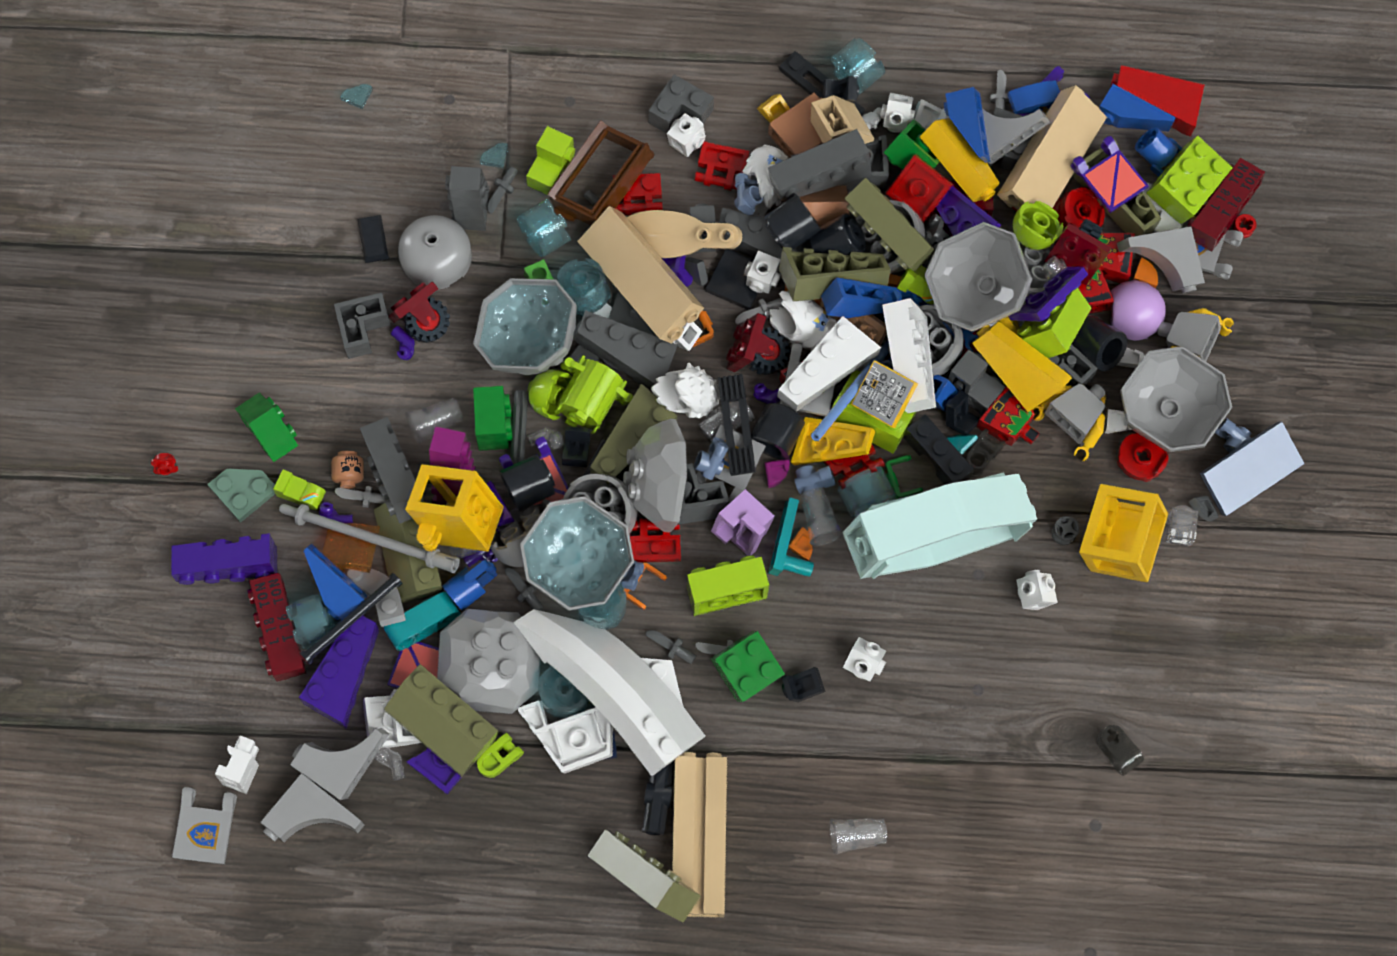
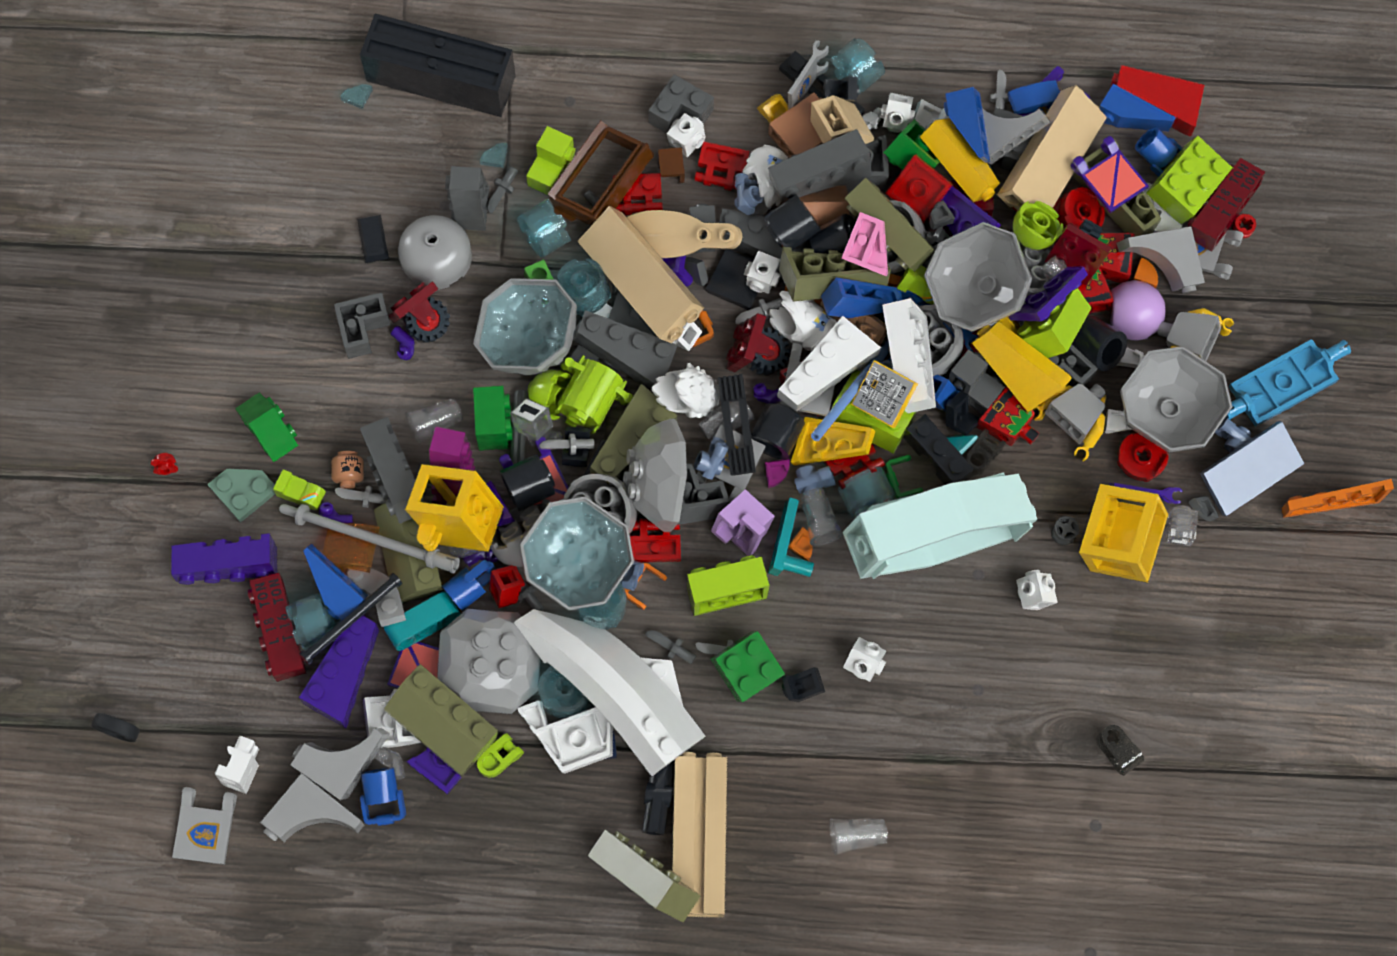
(115, 727): none -> black tyre
(379, 788): none -> blue piece
(438, 65): none -> black brick
(506, 585): none -> red brick
(531, 419): none -> clear brick
(571, 444): none -> light grey piece
(671, 163): none -> reddish brown panel
(807, 75): none -> light grey flag
(868, 244): none -> bright pink wing
(940, 216): none -> dark grey tile
(1165, 494): none -> dark purple flag
(1286, 381): none -> dark azure plate
(1339, 499): none -> orange wing

